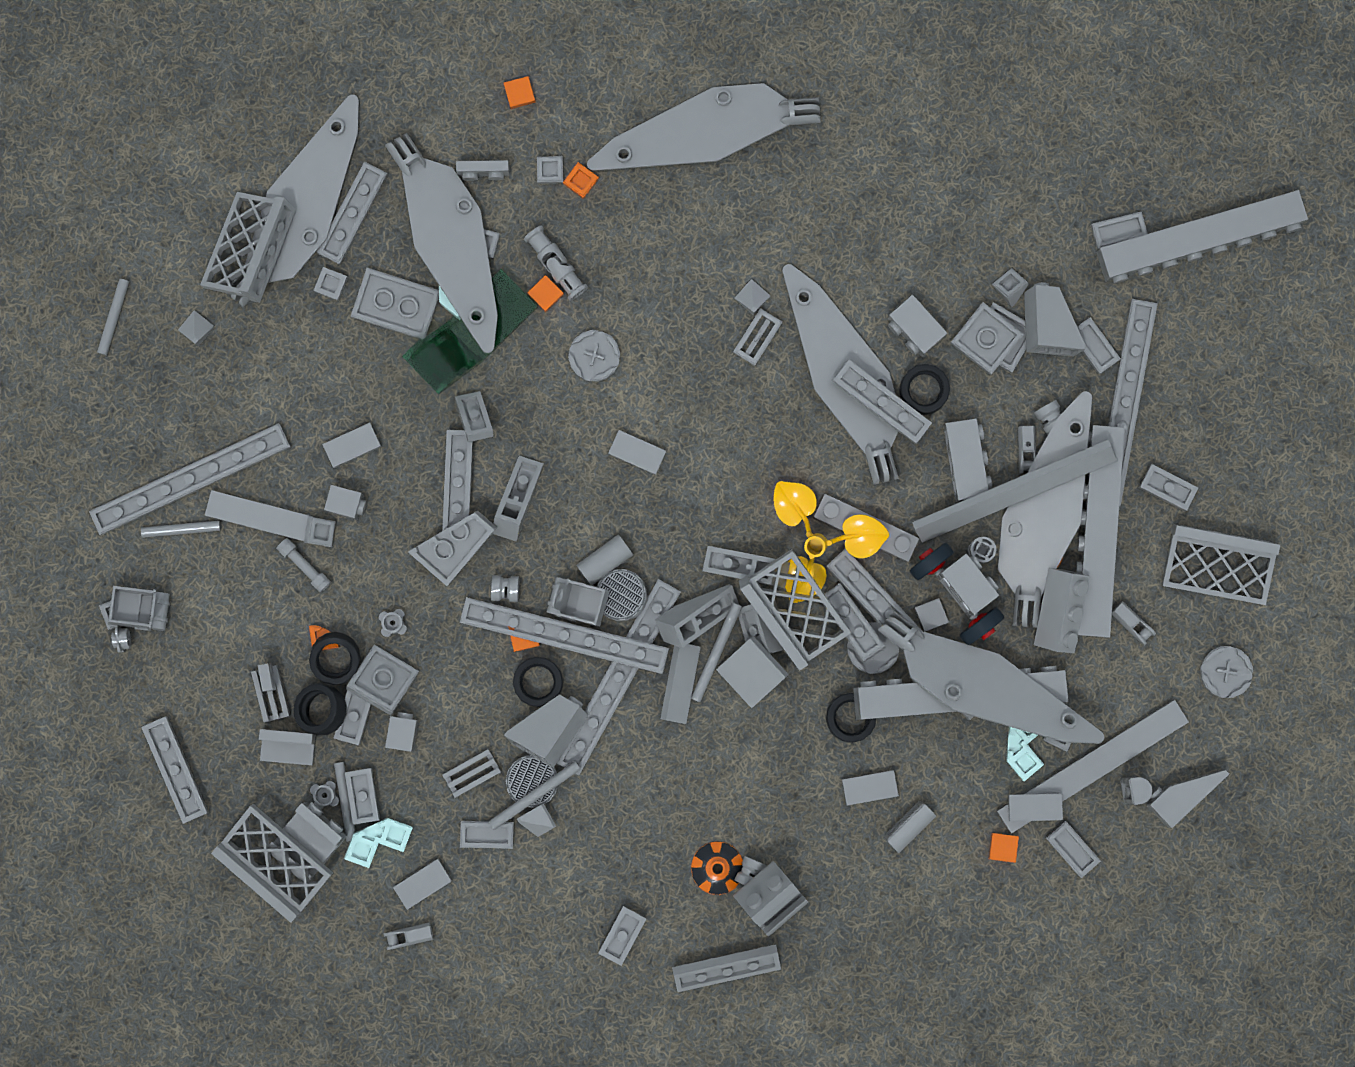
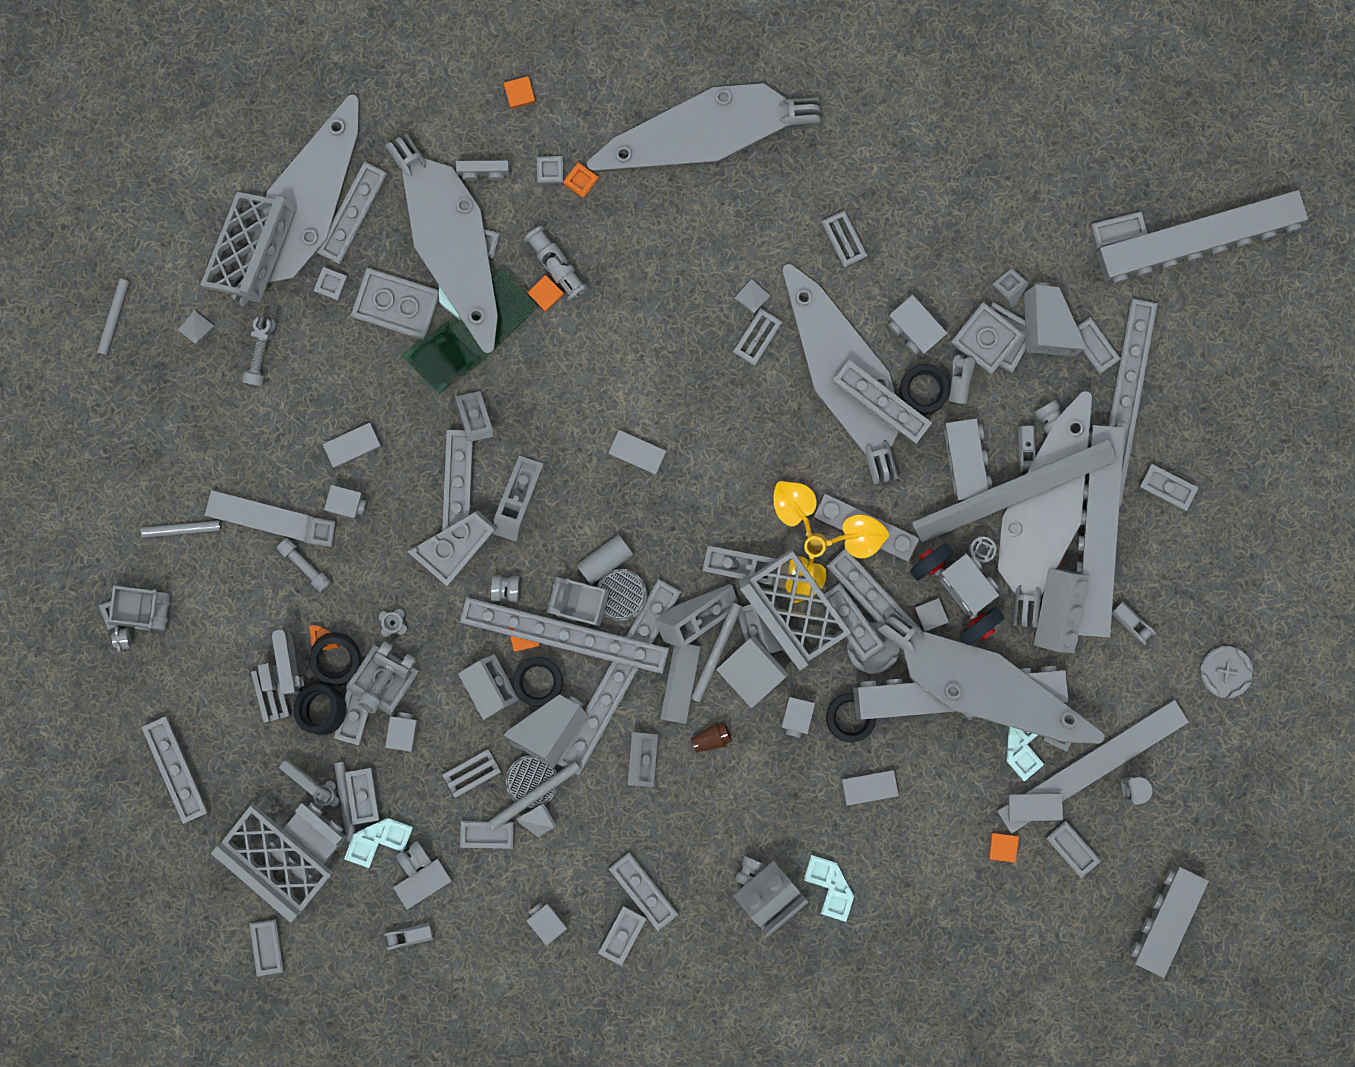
(189, 479): light grey tile -> none
(254, 376): none -> light grey bar
(266, 947): none -> light grey tile
(286, 663): none -> light grey container
(287, 747): light grey panel -> none
(305, 780): none -> light grey tile
(369, 701): none -> light grey bar
(413, 859): none -> light grey wheel
(488, 686): none -> light grey brick
(546, 922): none -> light grey brick
(594, 355): light grey tile -> none
(642, 759): none -> light grey plate
(643, 891): none -> light grey tile
(712, 738): none -> reddish brown cone
(713, 854): dish -> none
(726, 968): light grey plate -> none
(797, 717): none -> light grey brick
(834, 219): none -> light grey tile
(838, 896): none -> light aqua tile
(909, 826): light grey brick -> none
(961, 378): none -> light grey bar
(1169, 920): none -> light grey brick
(1178, 799): light grey slope -> none
(1227, 542): light grey fence -> none

